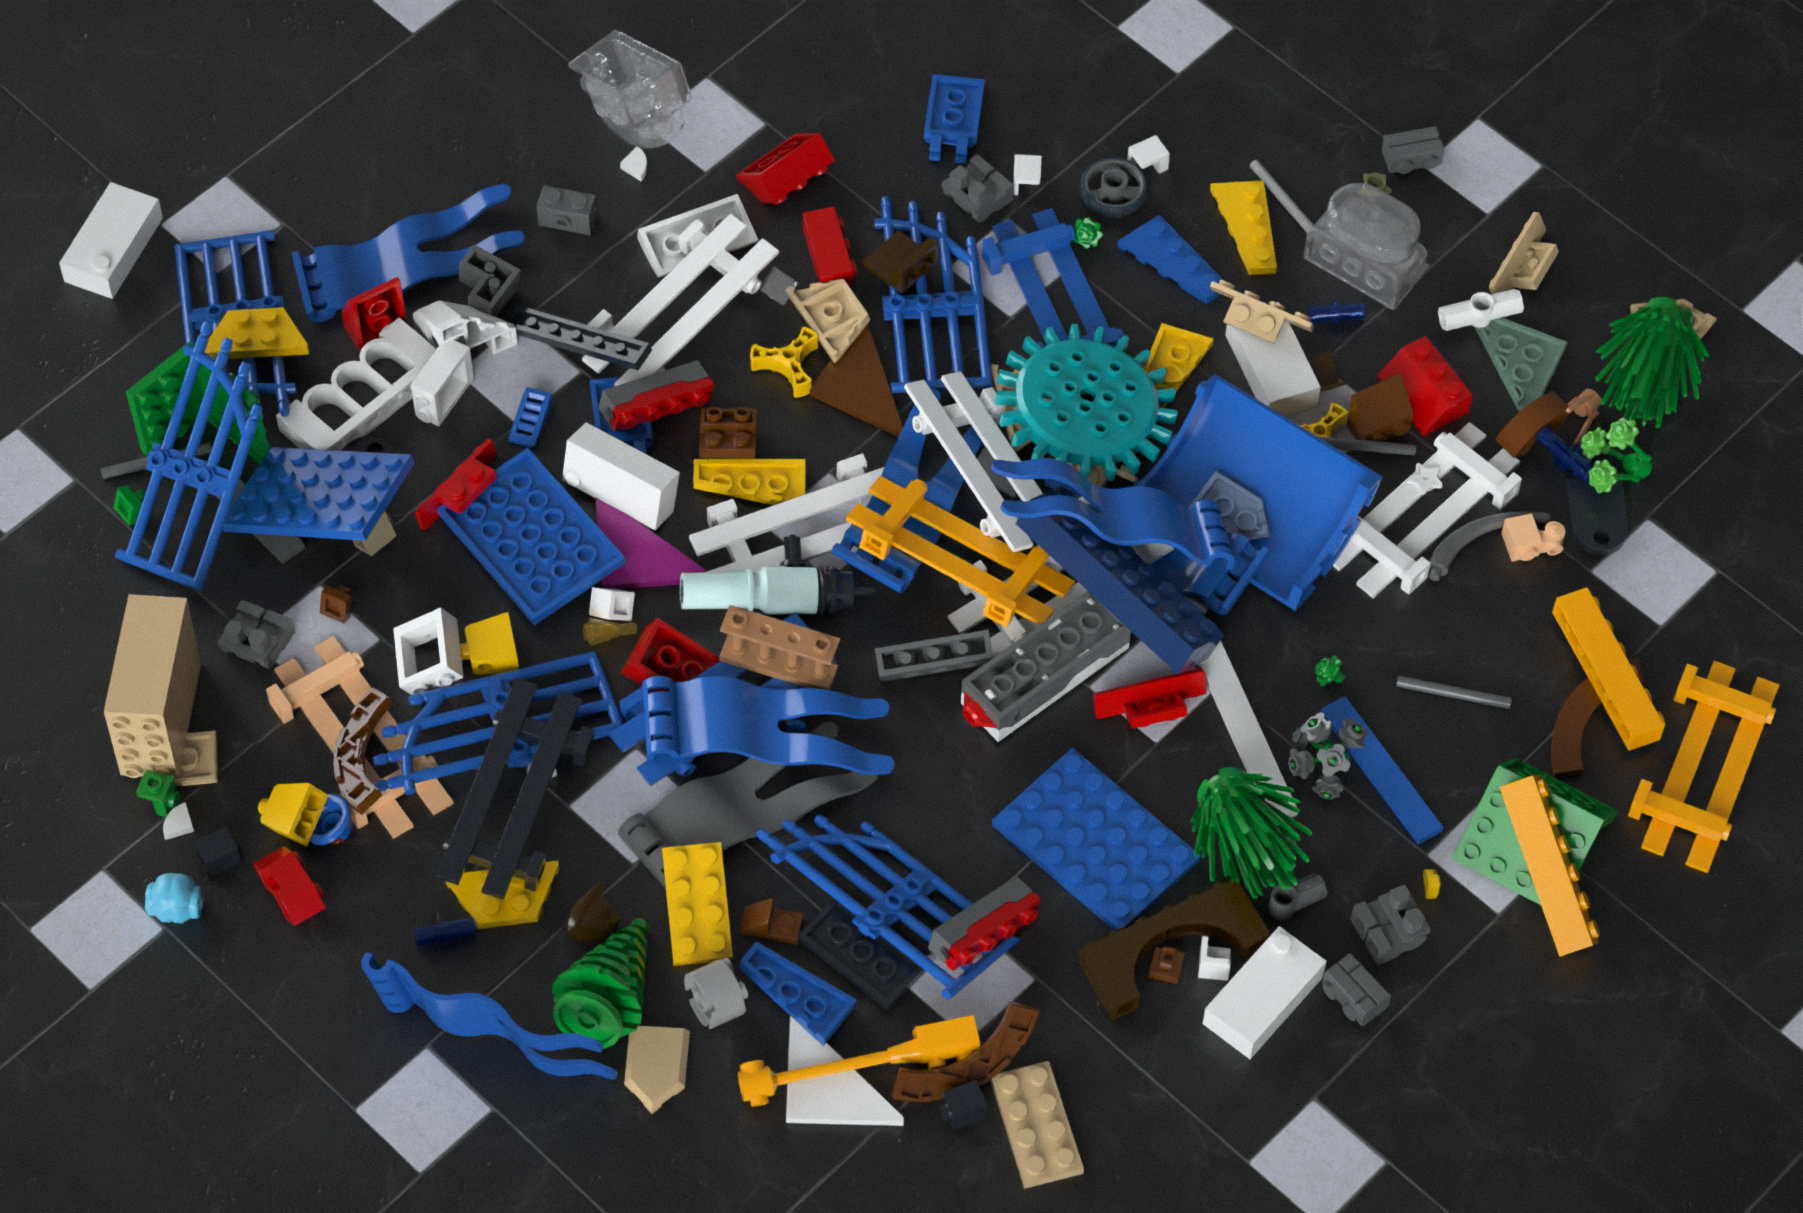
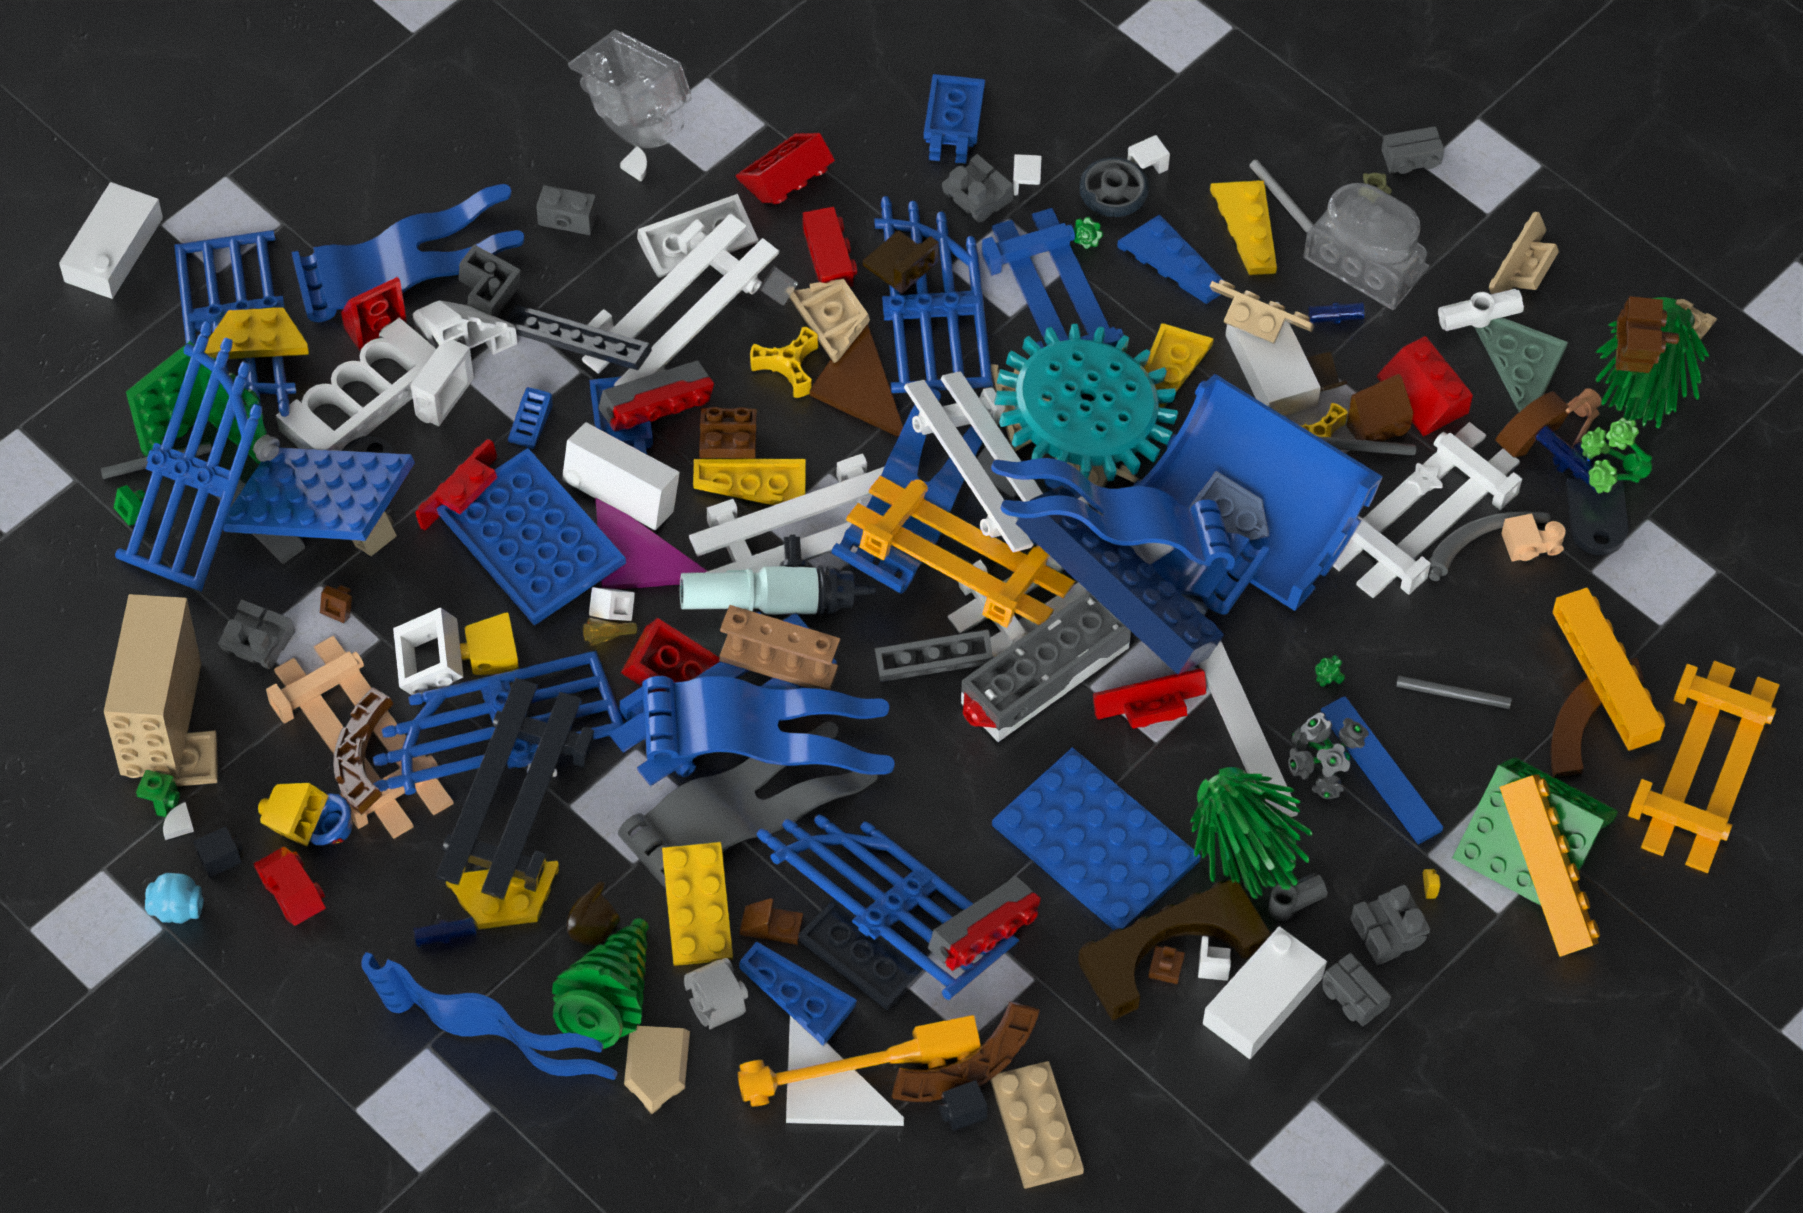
(266, 448): none -> light grey plate
(795, 726): blue piece -> none
(1641, 334): none -> reddish brown brick

